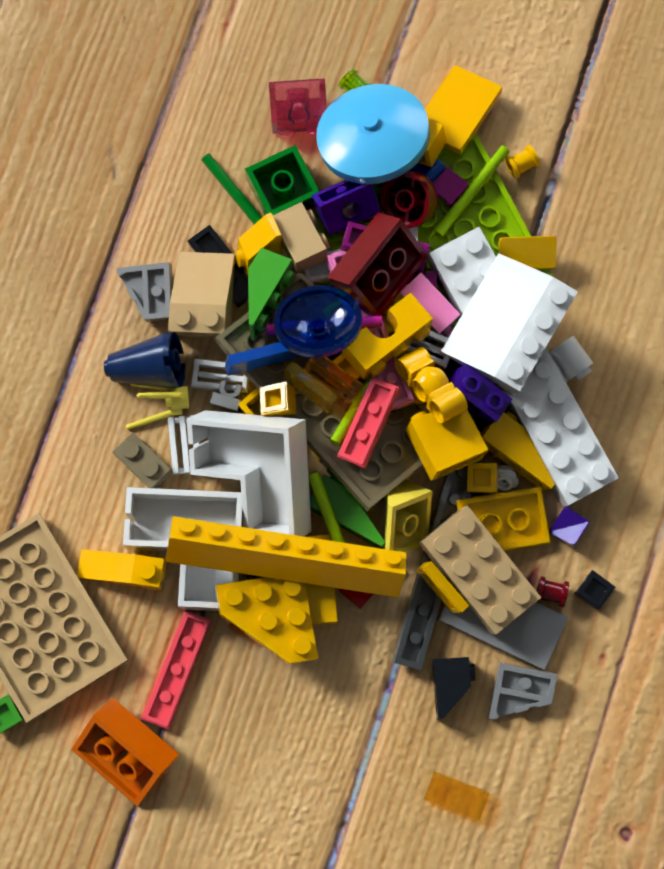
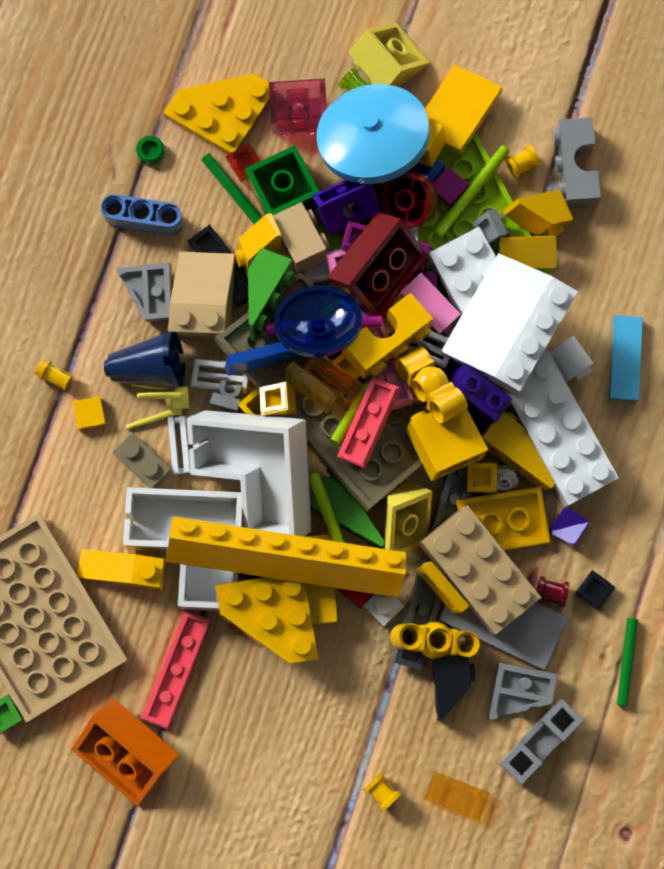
(53, 374): none -> yellow pin
(89, 413): none -> yellow tile
(132, 205): none -> medium blue beam
(150, 150): none -> green tile
(221, 110): none -> yellow plate
(241, 159): none -> clear red plate
(382, 792): none -> yellow bush
(383, 608): none -> white plate
(388, 55): none -> light yellow slope
(448, 640): none -> yellow piece
(492, 226): none -> light grey tile
(540, 213): none -> yellow slope
(540, 741): none -> light grey arch
(574, 138): none -> light grey arch
(625, 358): none -> medium azure tile
(627, 662): none -> green bar

